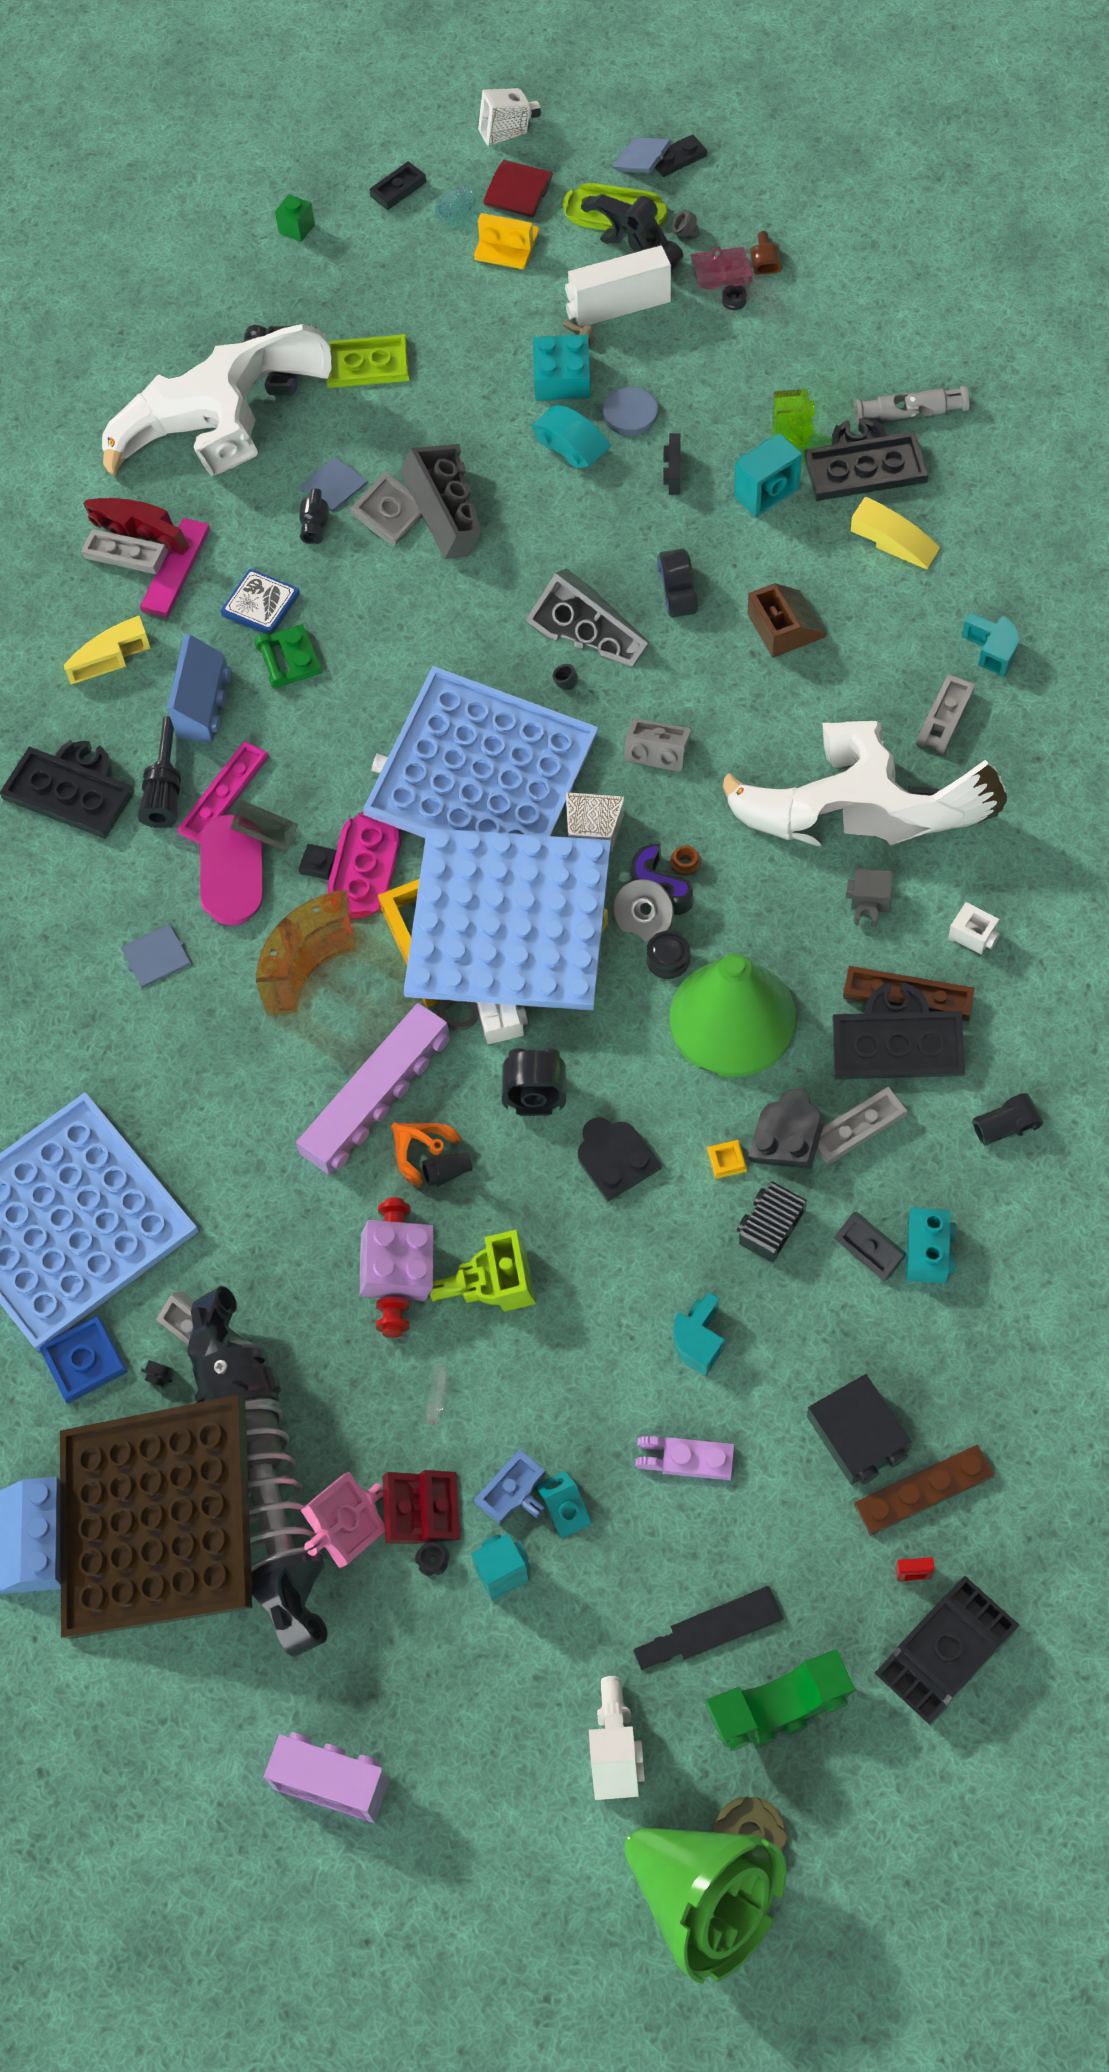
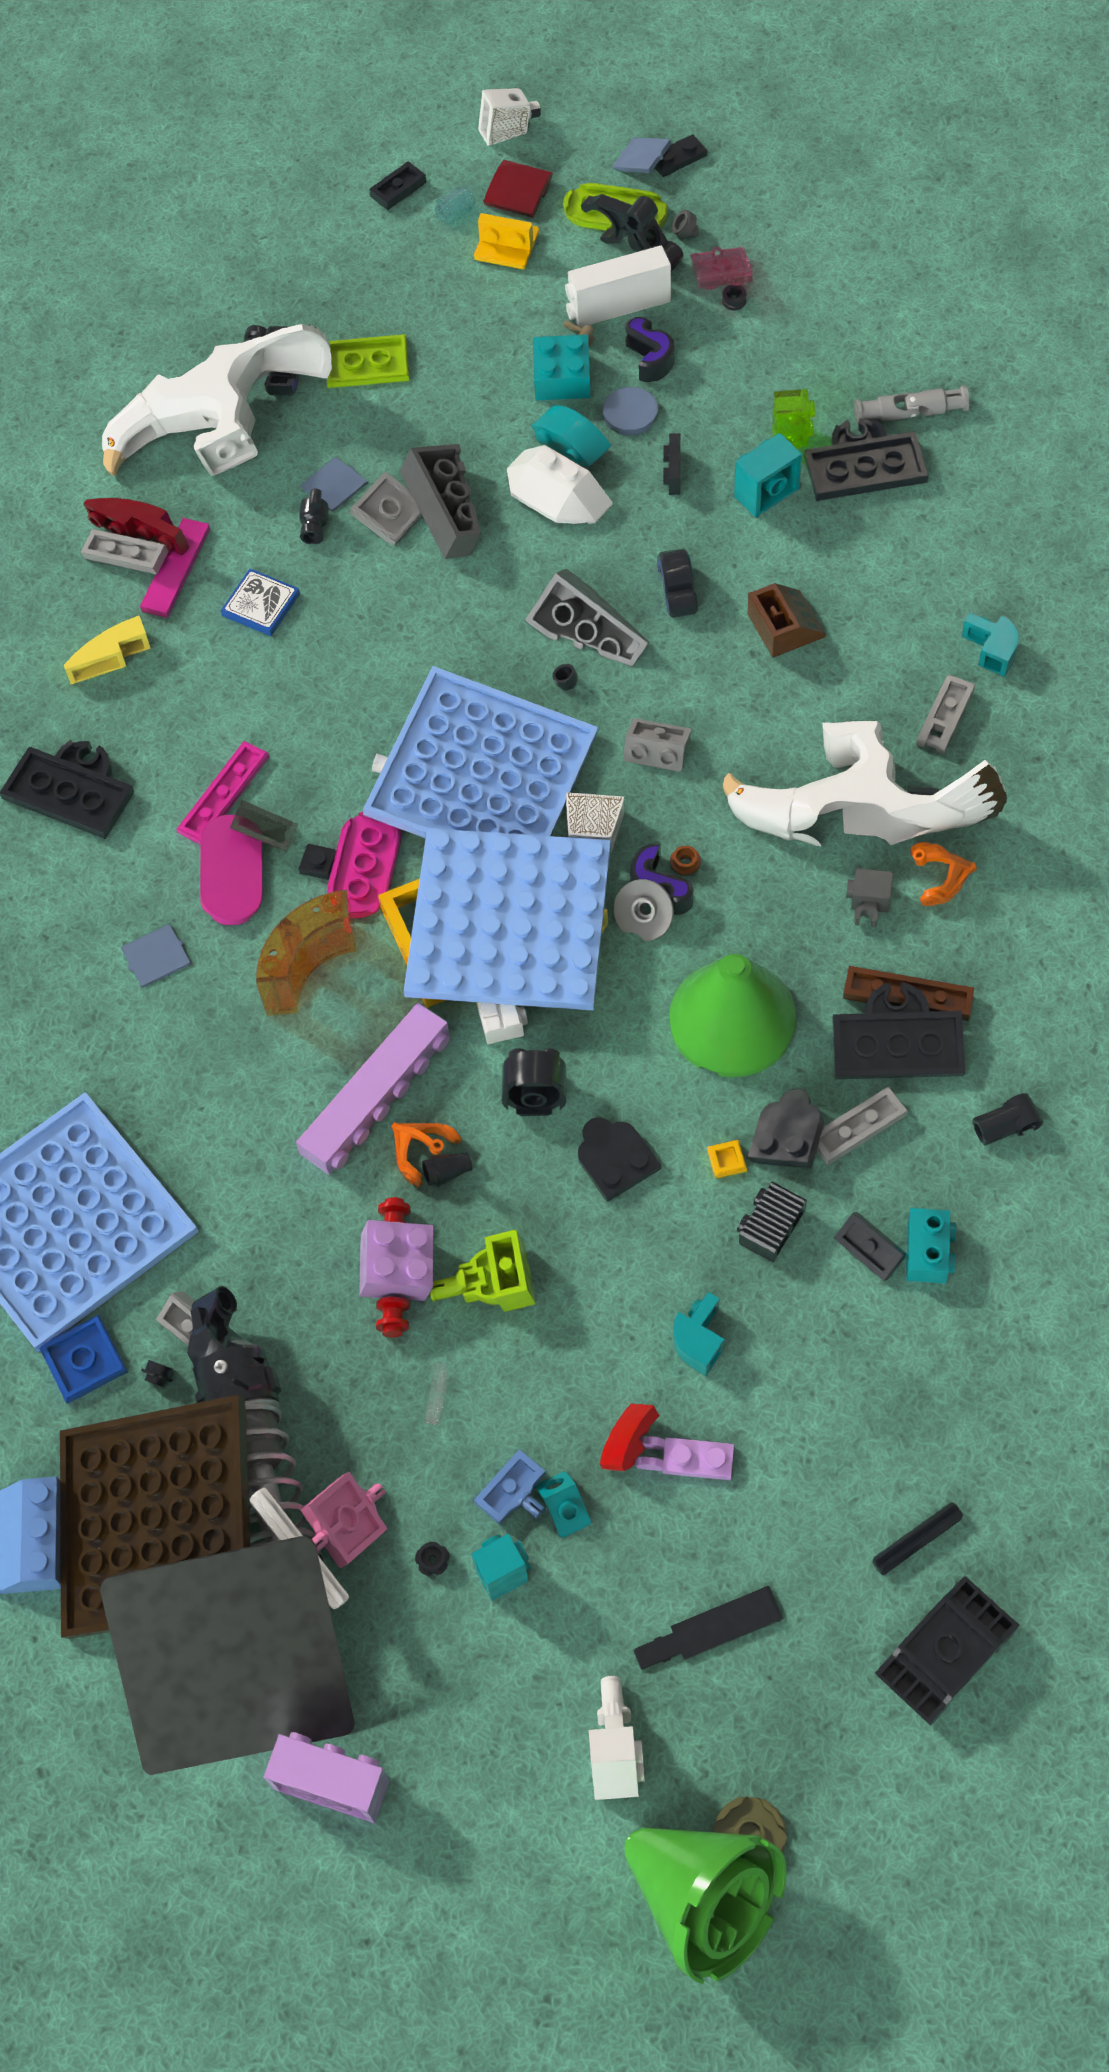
(161, 785): black piece -> none
(198, 691): medium blue slope -> none
(227, 1654): none -> pearl dark grey piece
(284, 1529): none -> white axle
(294, 217): green brick -> none
(297, 653): green plate -> none
(421, 1507): dark red slope -> none
(444, 1004): dark grey piece -> none
(557, 487): none -> white wedge
(623, 1442): none -> red slope
(652, 344): none -> black animal
(668, 954): black wheel -> none
(765, 255): reddish brown piece -> none
(781, 1704): green brick -> none
(859, 1430): black brick -> none
(893, 533): light yellow slope -> none
(914, 1569): red tile -> none
(917, 1538): none -> black axle
(923, 1490): reddish brown plate -> none
(957, 874): none -> orange helmet
(974, 929): white brick -> none

